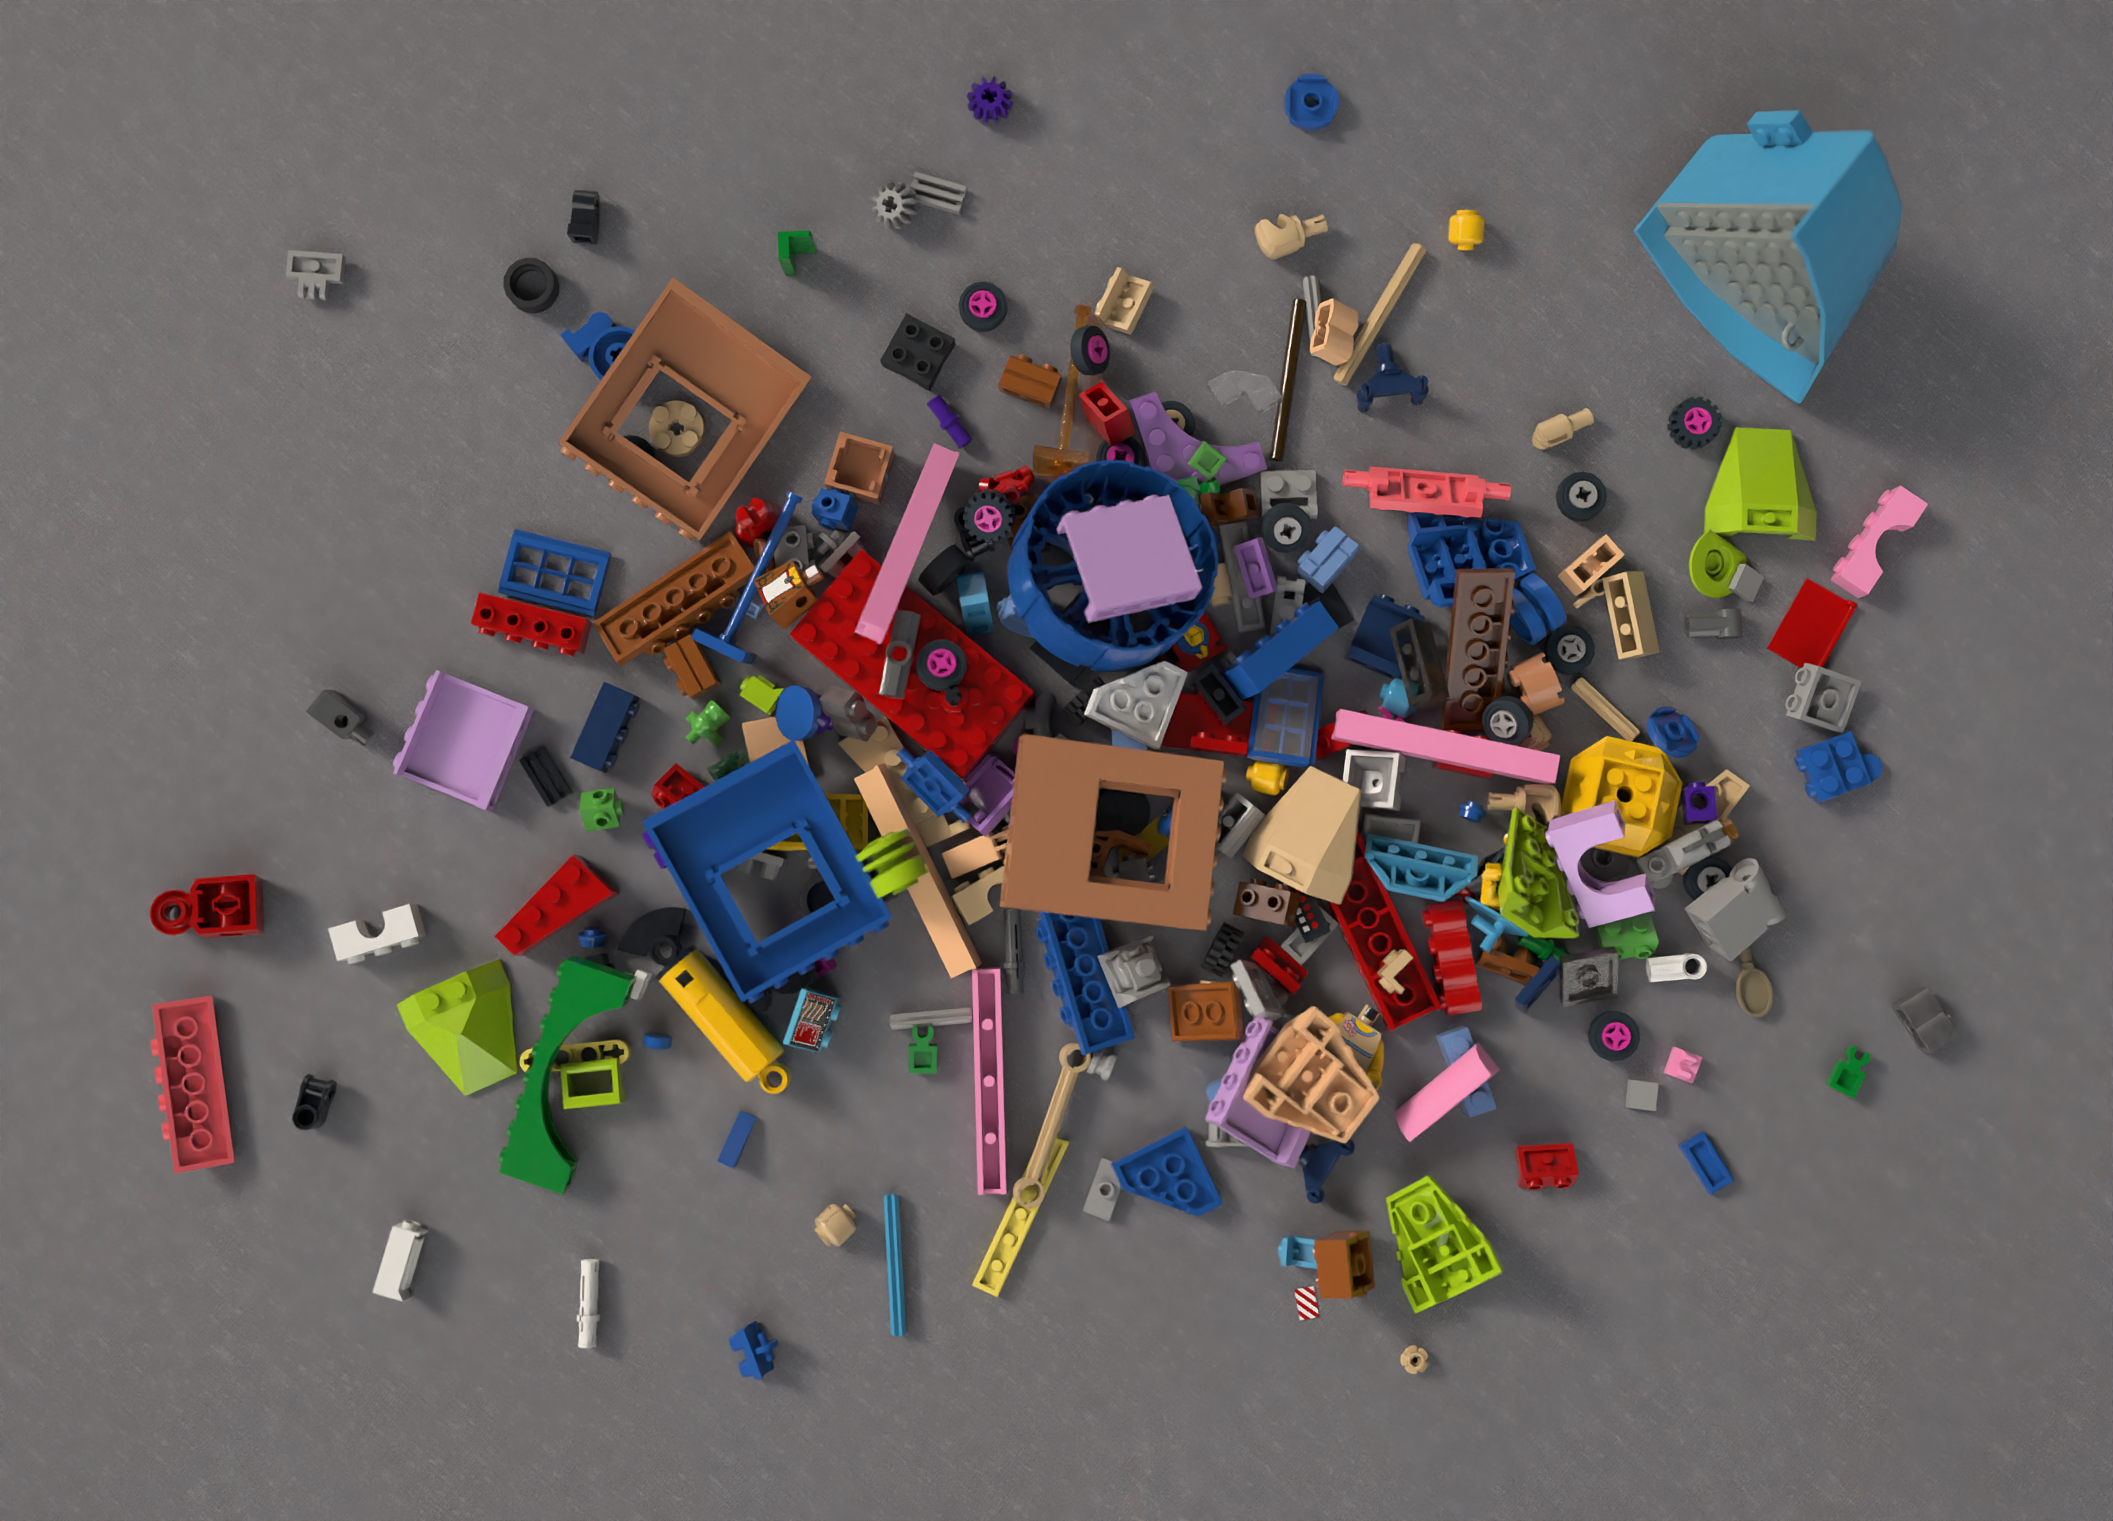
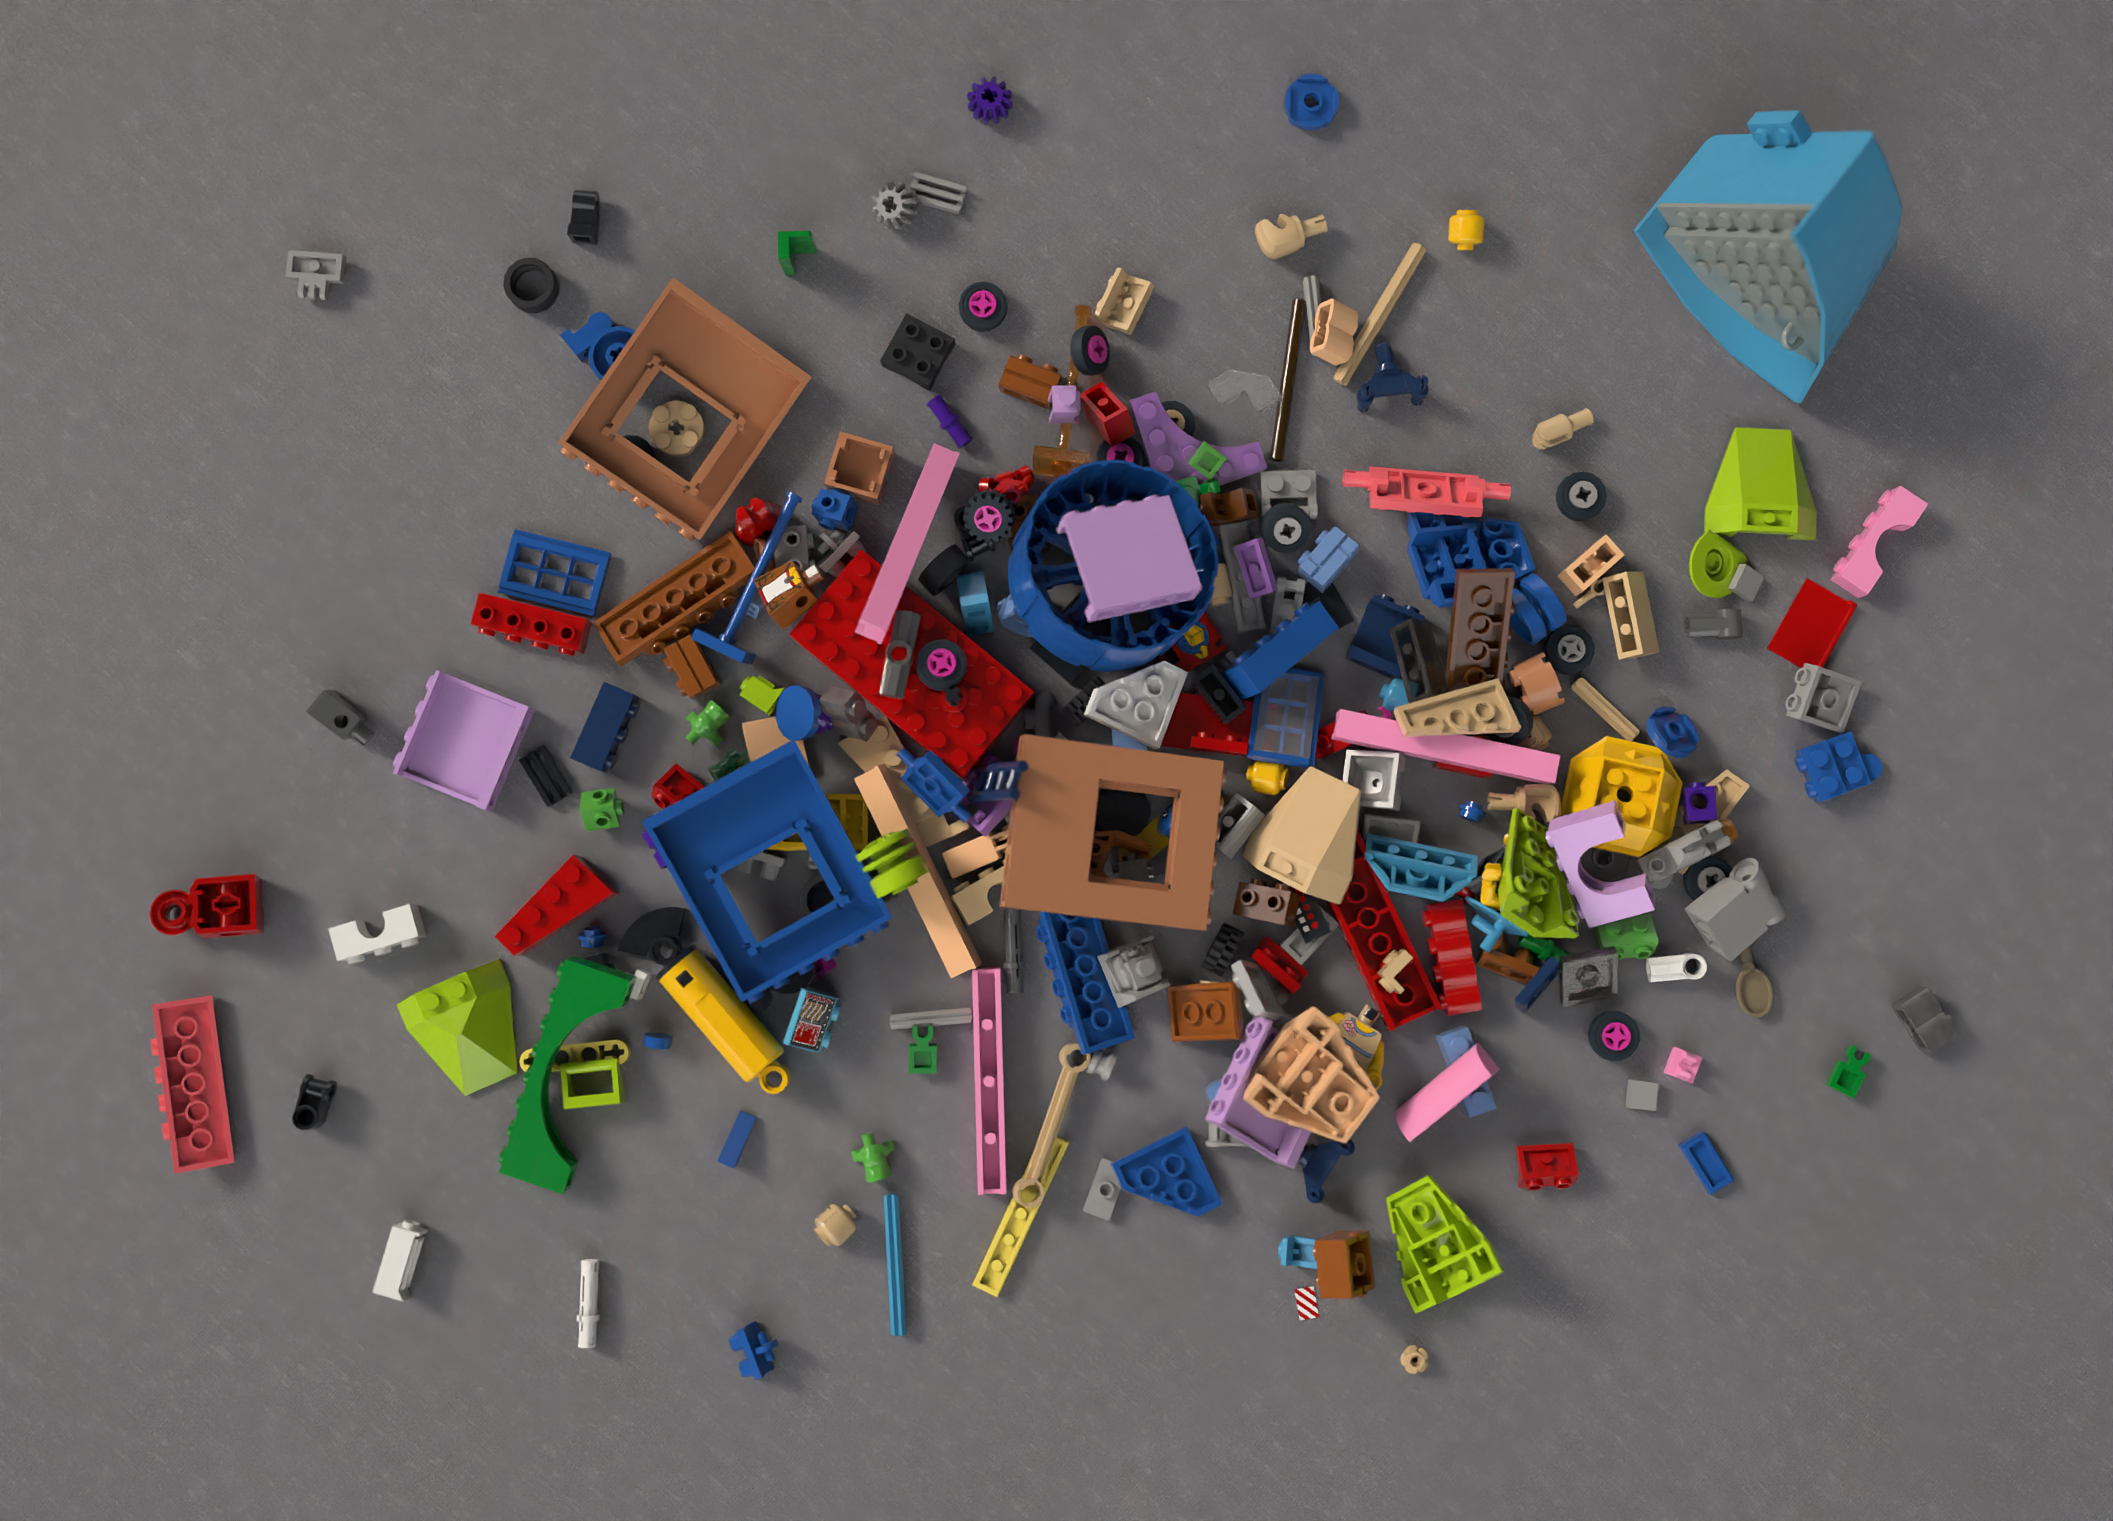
(874, 1157): none -> bright green piece
(997, 781): none -> dark blue bar
(1065, 405): none -> lavender window
(1462, 711): none -> tan wing
(1703, 418): black wheel -> none

